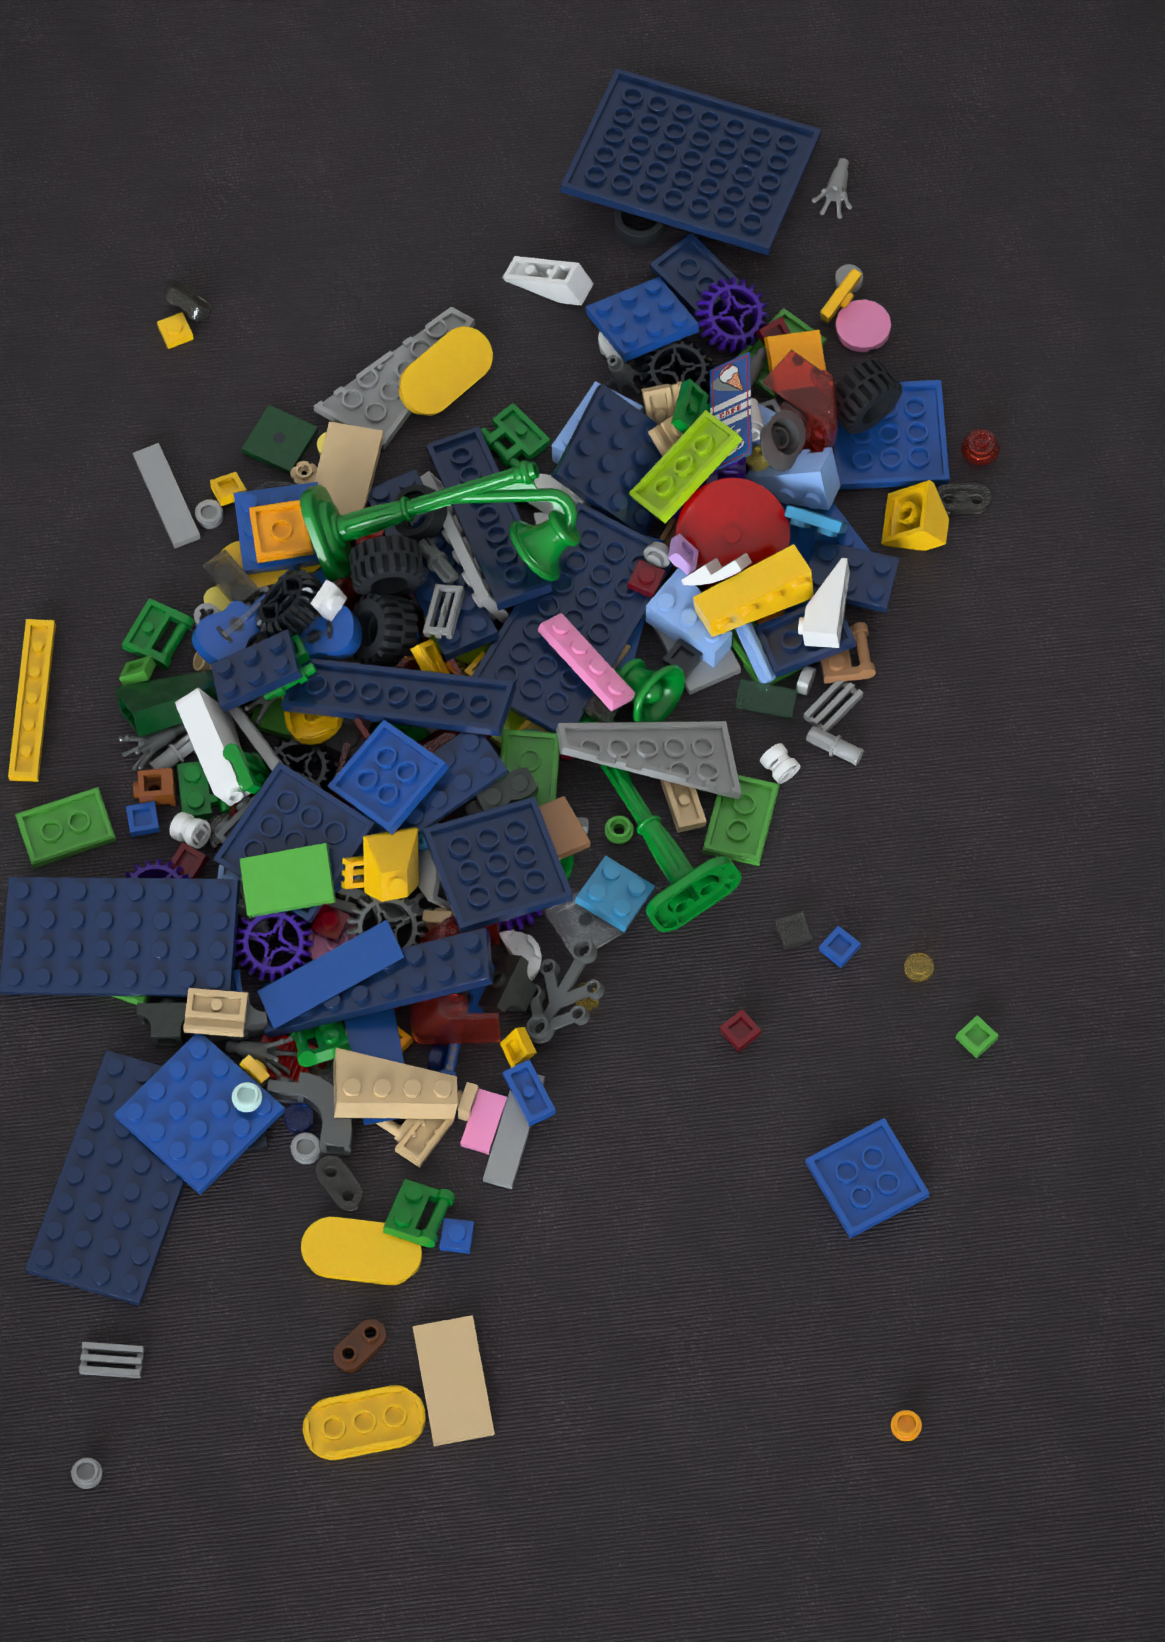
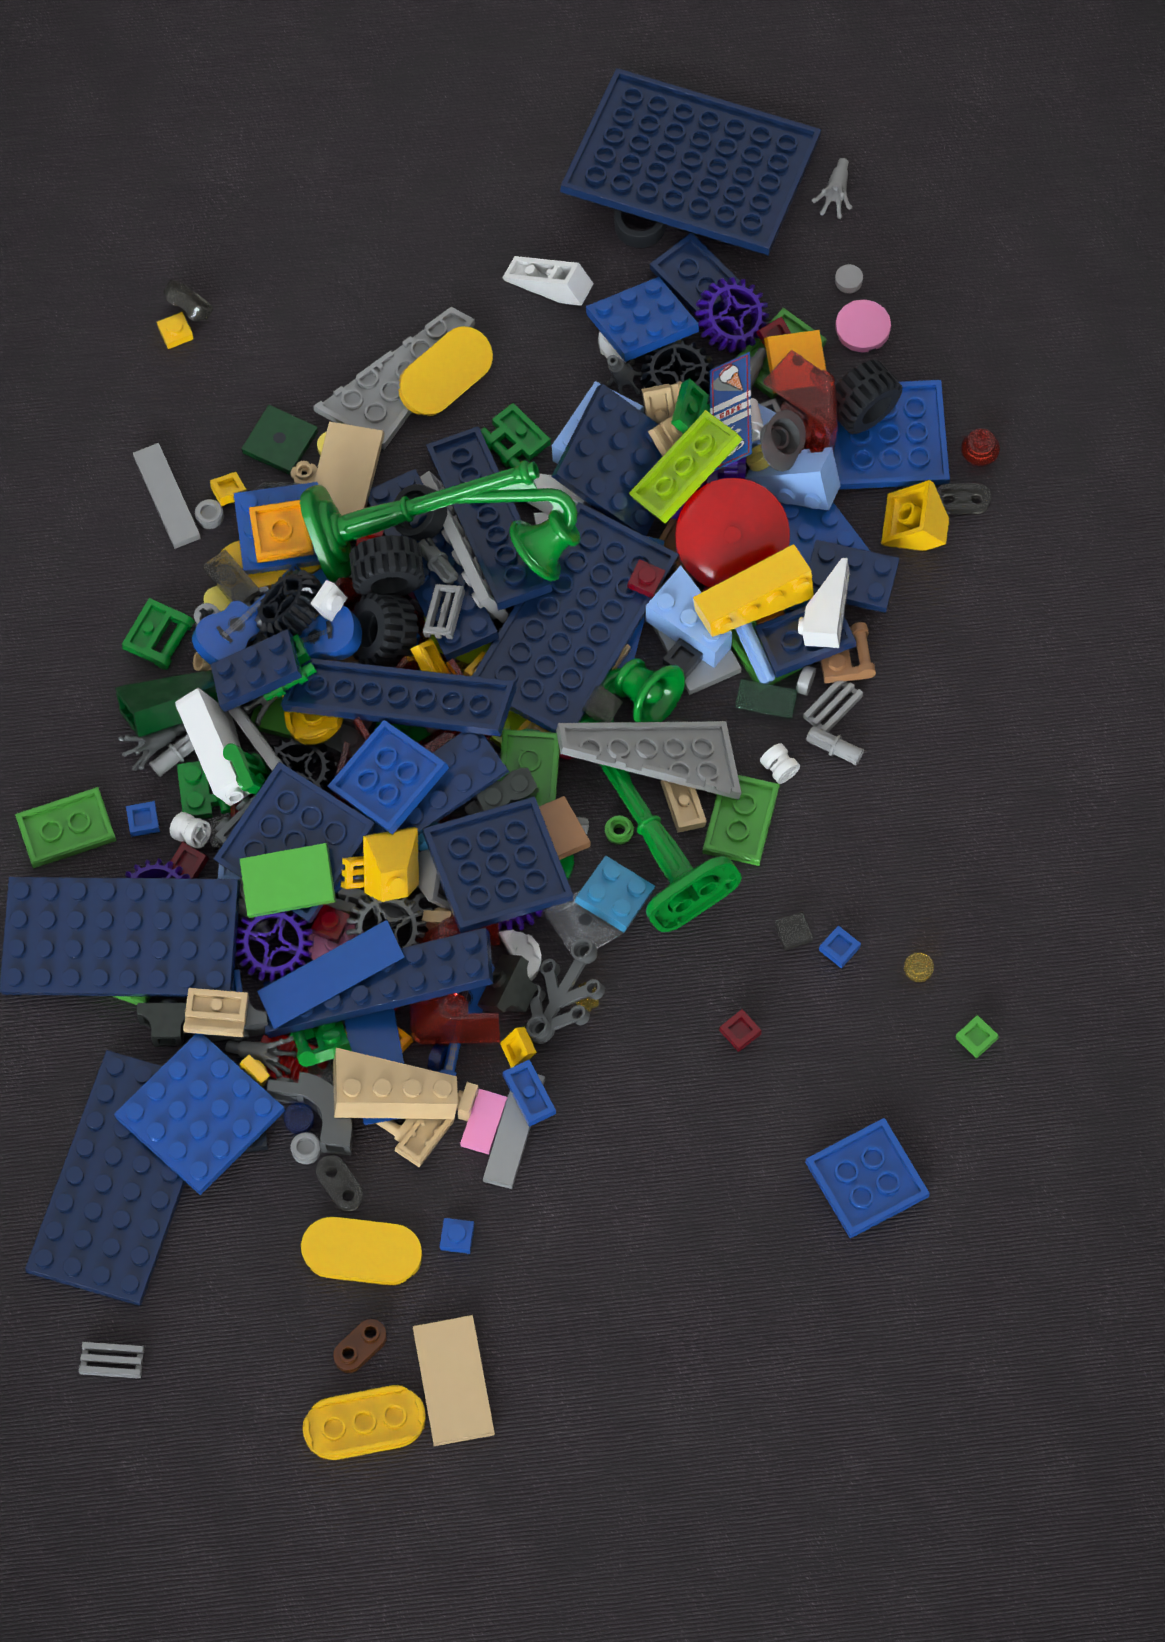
(32, 700): yellow plate -> none
(86, 1473): light grey plate -> none
(137, 670): bright green plate -> none
(158, 779): dark orange brick -> none
(246, 1097): light aqua plate -> none
(409, 1211): green plate -> none
(586, 661): bright pink plate -> none
(657, 554): light grey plate -> none
(683, 554): lavender plate -> none
(715, 572): white slope -> none
(826, 524): dark azure plate -> none
(842, 296): yellow plate -> none
(906, 1425): light orange plate -> none

